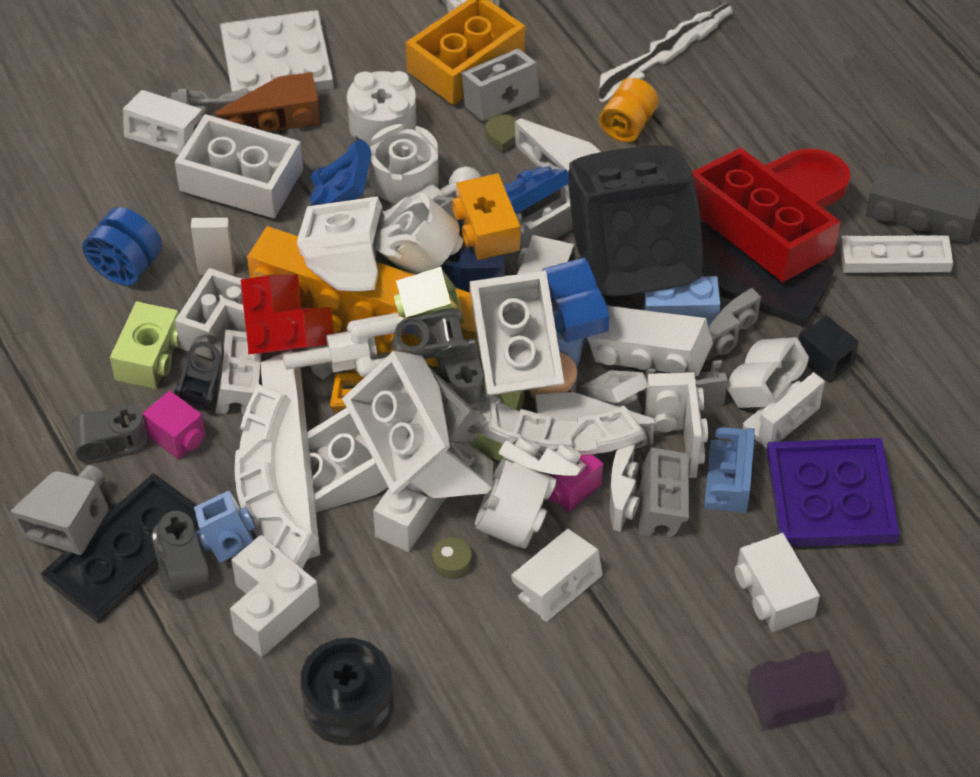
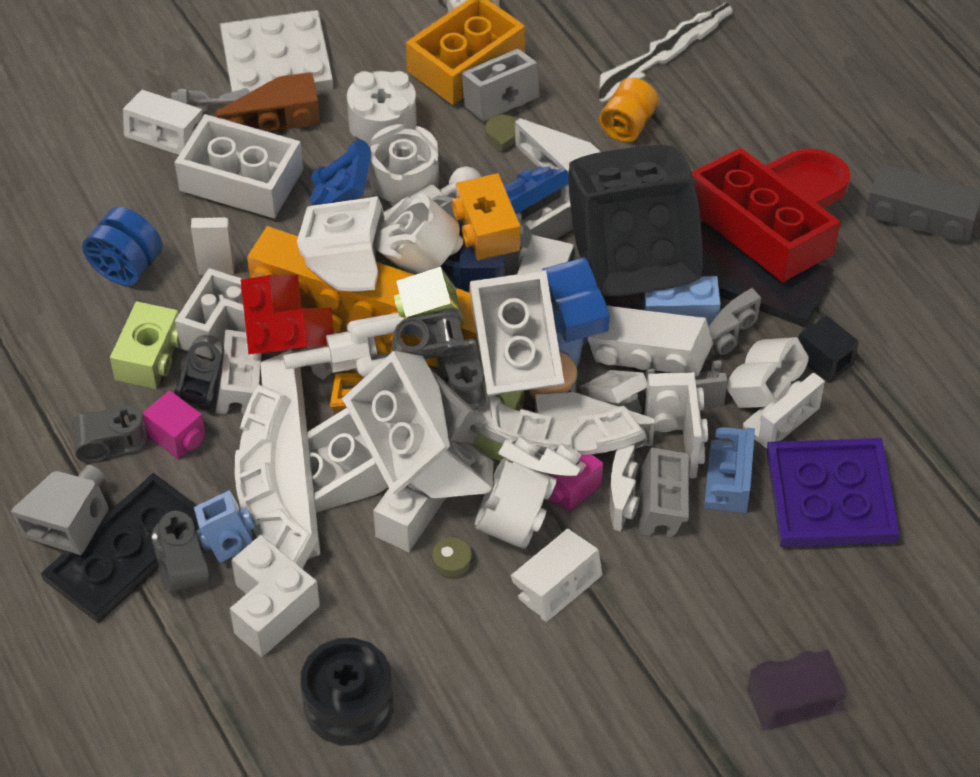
(776, 583): white brick -> none
(896, 254): white plate -> none

